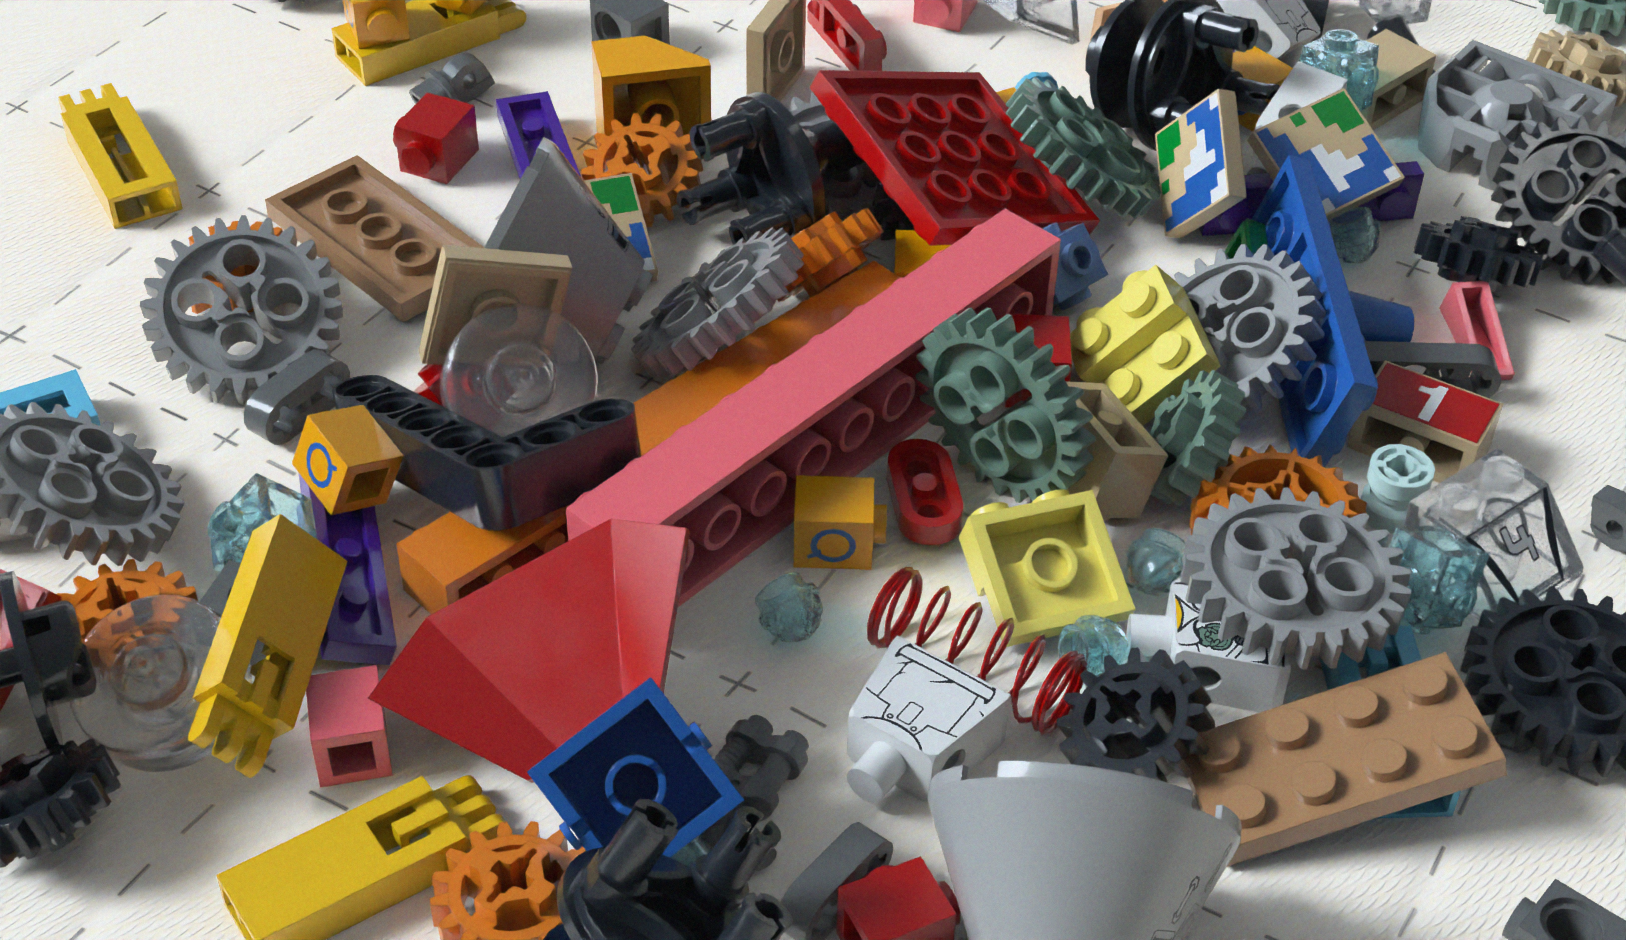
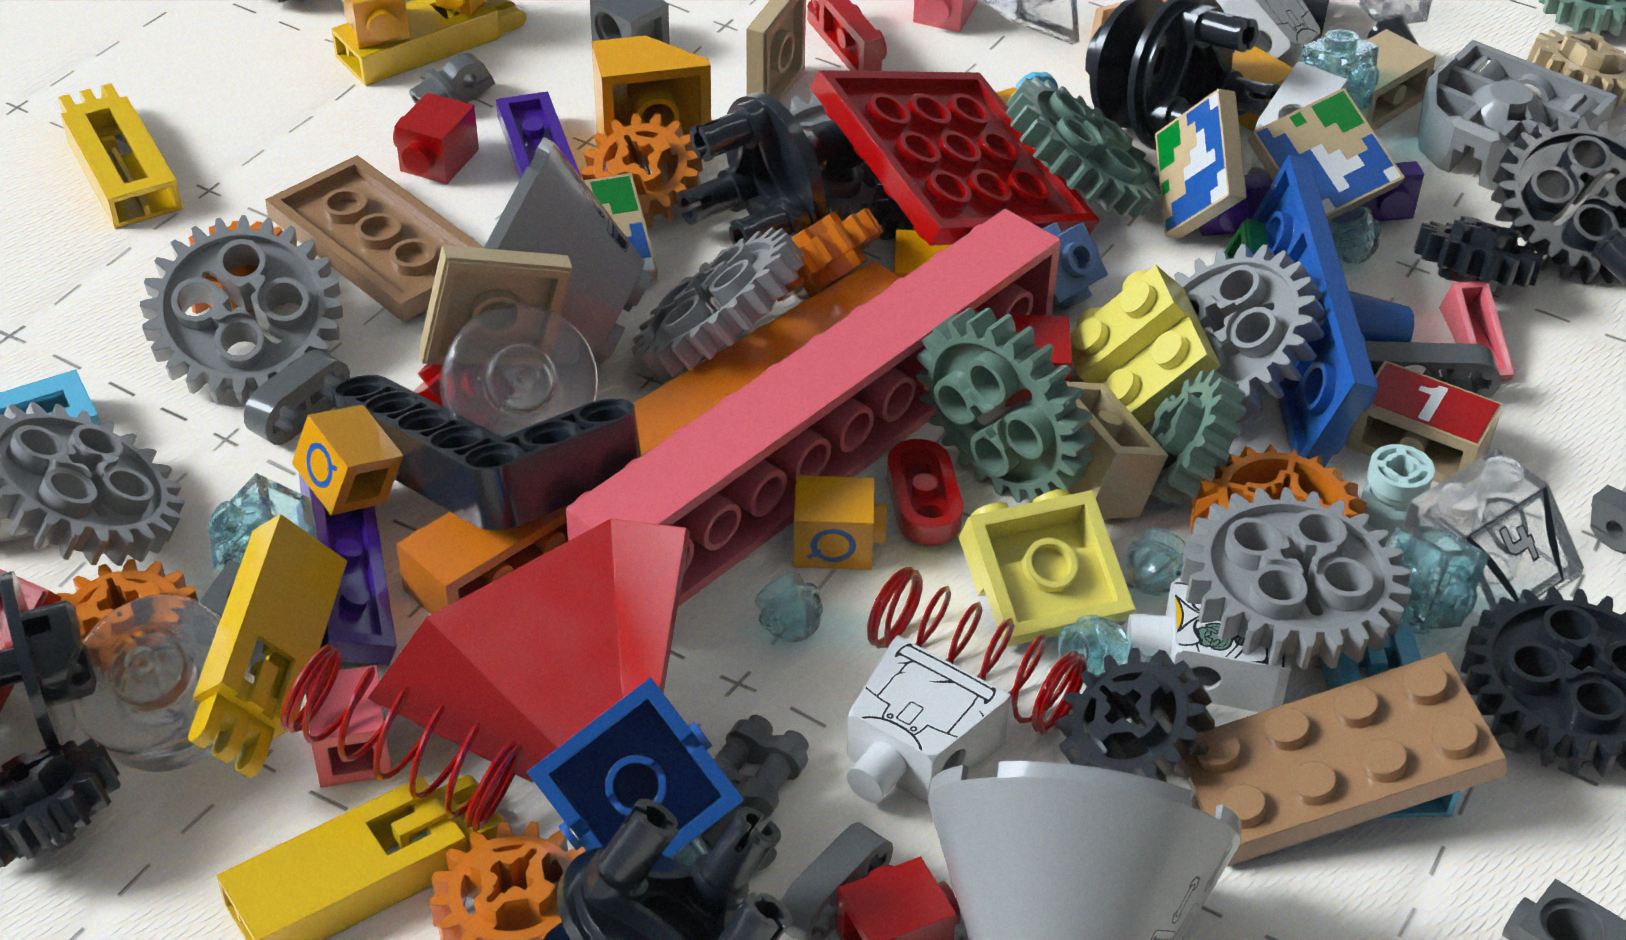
(327, 665): none -> red piece

